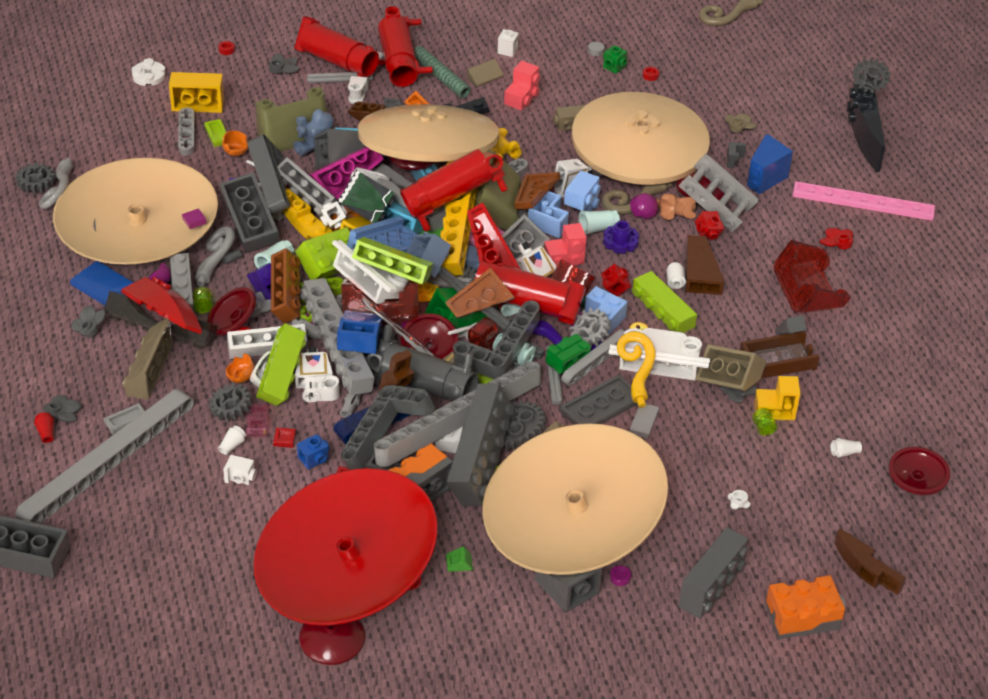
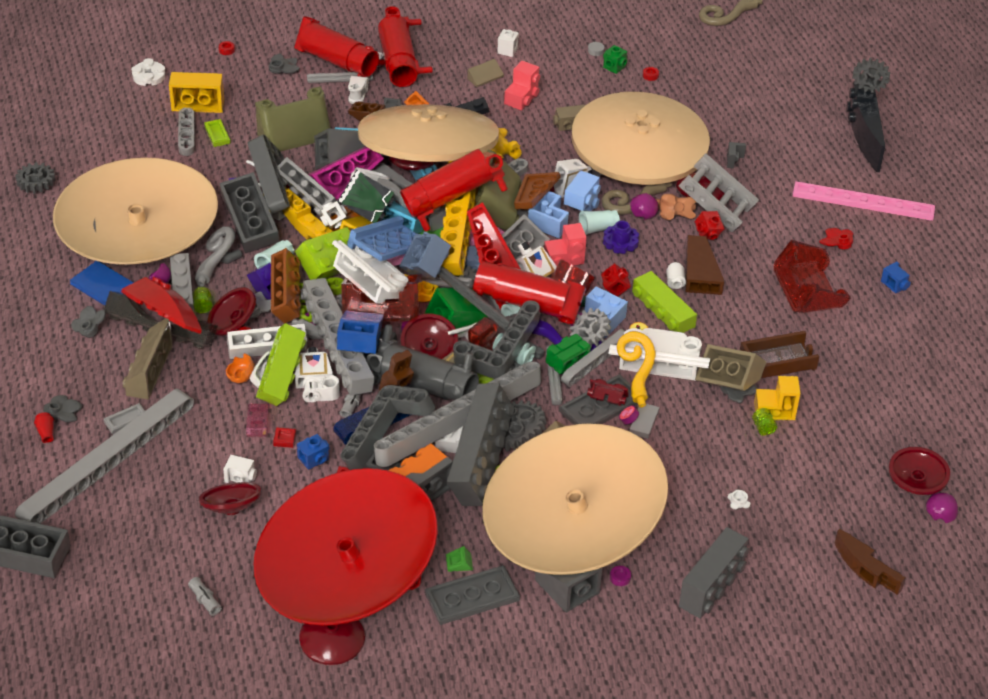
(62, 173): light grey plant -> none
(194, 218): magenta tile -> none
(204, 596): none -> light grey pin
(230, 402): dark grey gear -> none
(230, 497): none -> dark red dish
(232, 439): white cone -> none
(235, 143): orange hair -> none
(320, 121): sand blue animal -> none
(392, 260): lime brick -> none
(419, 347): light grey sword -> none
(443, 73): sand green piece -> none
(472, 595): none -> dark grey tile
(479, 294): dark orange wing -> none
(599, 388): none -> dark red hinge
(629, 415): none -> tile
(739, 122): dark tan plate -> none
(769, 165): blue slope -> none
(791, 325): dark grey slope -> none
(805, 607): orange piece -> none
(844, 447): white cone -> none
(895, 278): none -> blue brick
(942, 507): none -> magenta hair

